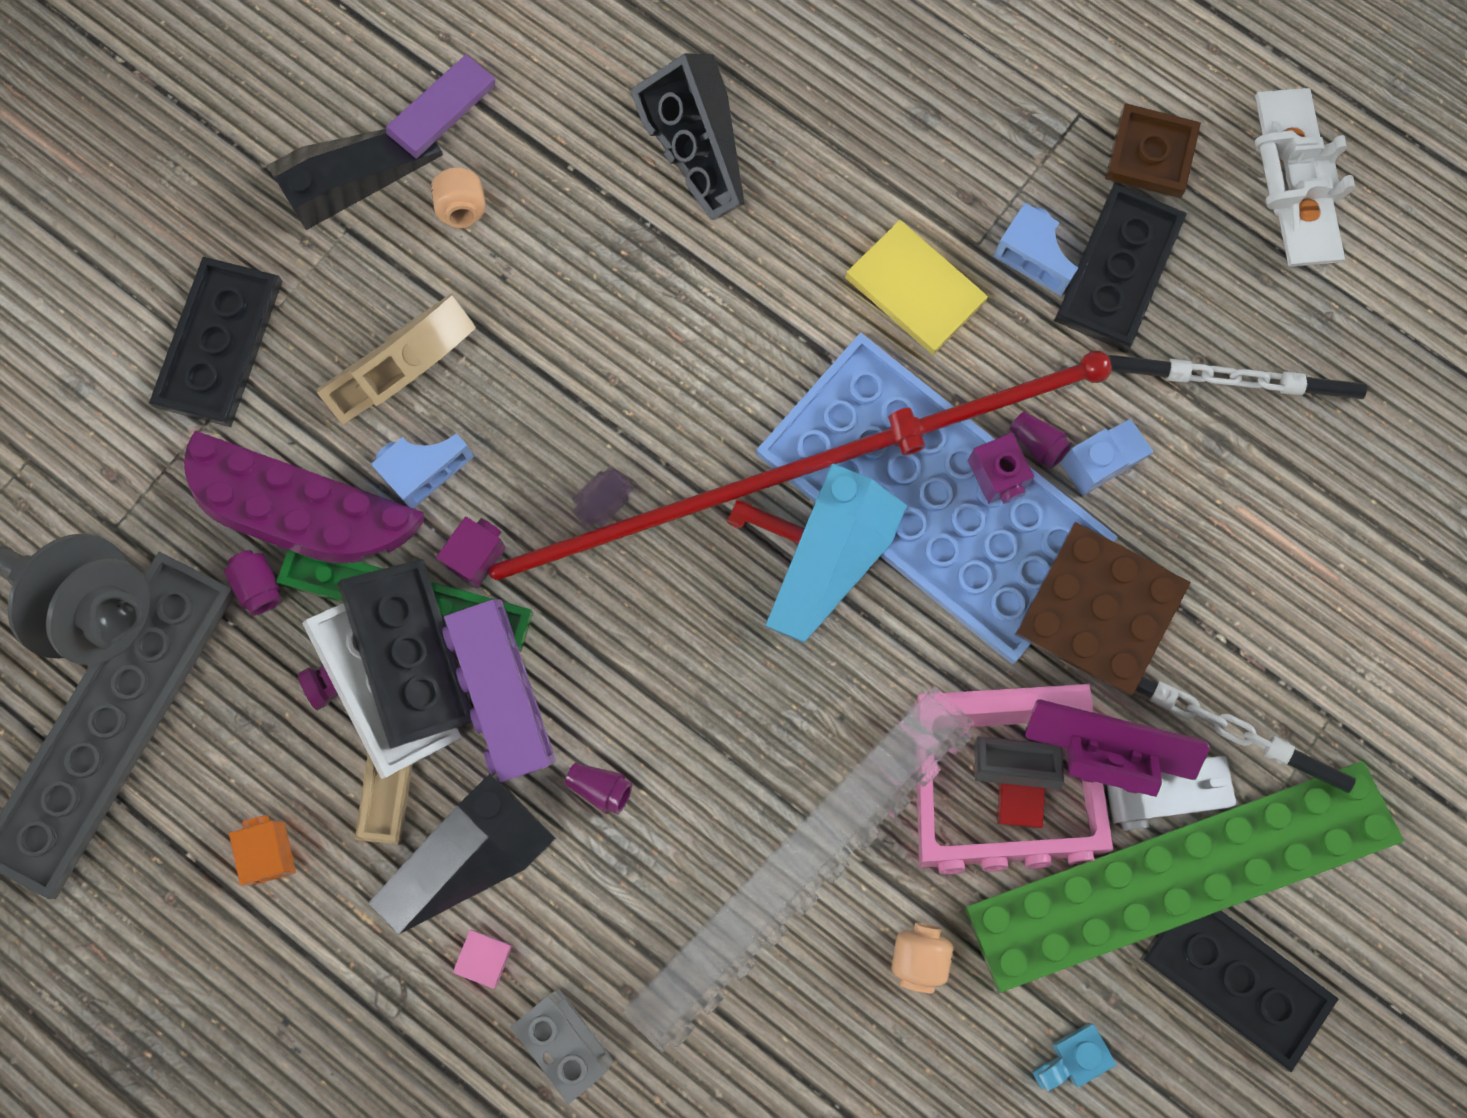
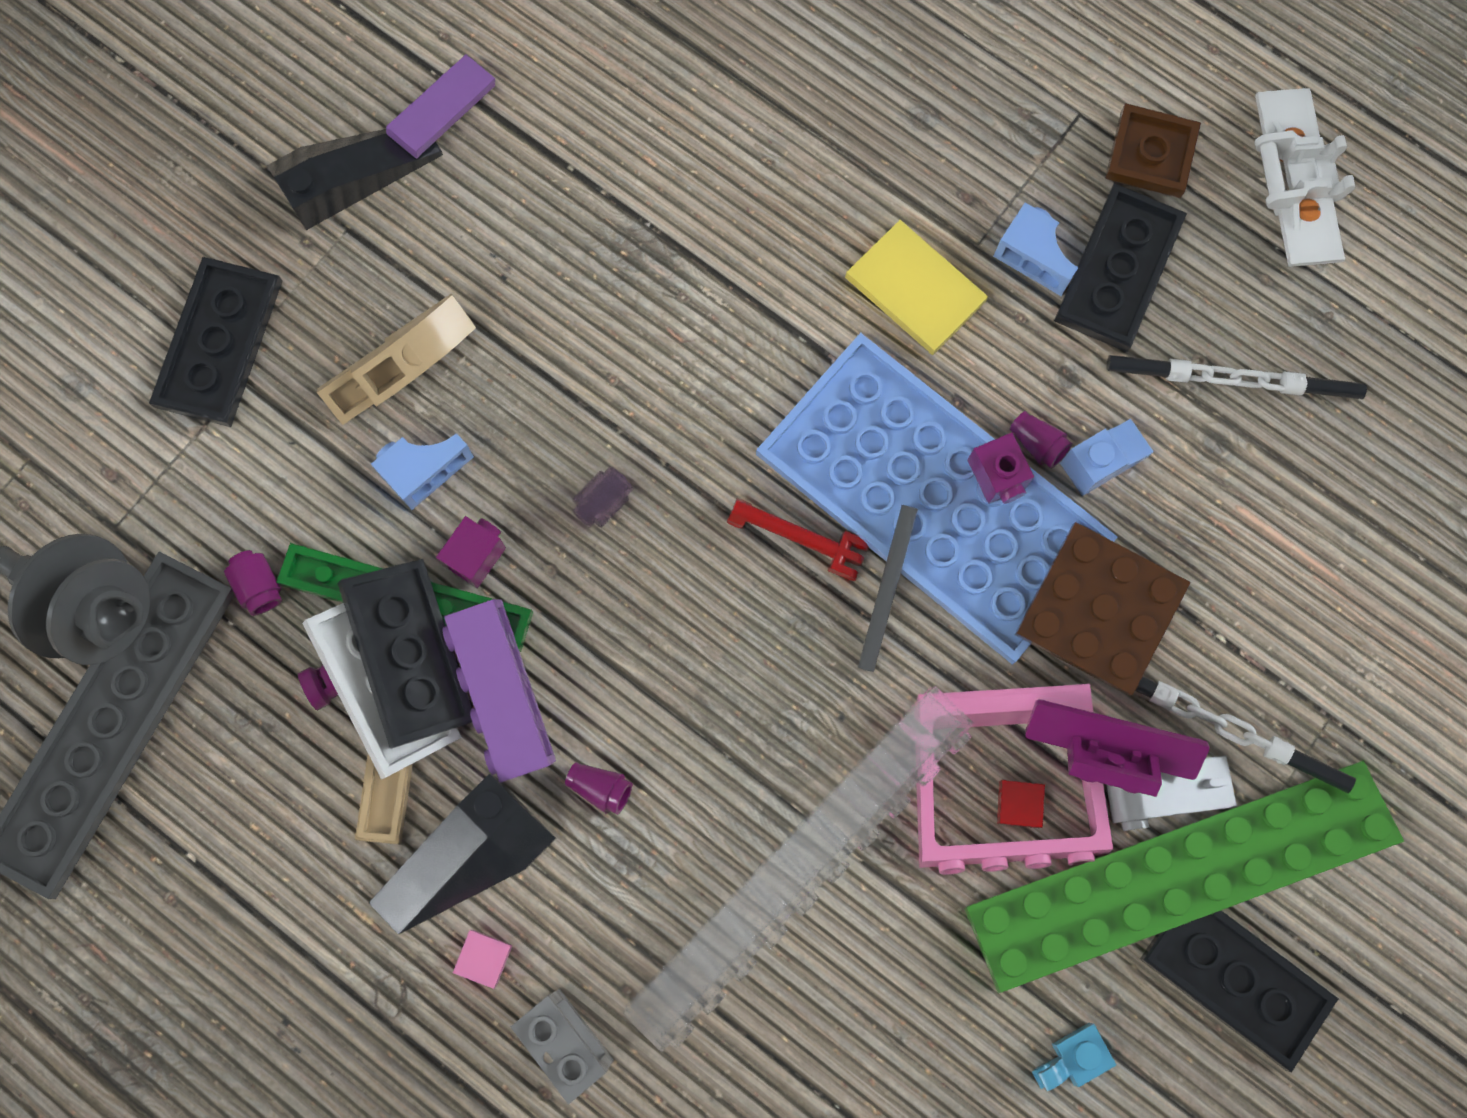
(261, 851): orange brick -> none
(293, 504): magenta plate -> none
(458, 197): light nougat head -> none
(692, 120): black wedge -> none
(841, 541): medium azure wedge -> none
(887, 588): none -> dark grey bar
(904, 432): red bar -> none
(922, 958): light nougat head -> none
(1018, 762): dark grey tile -> none

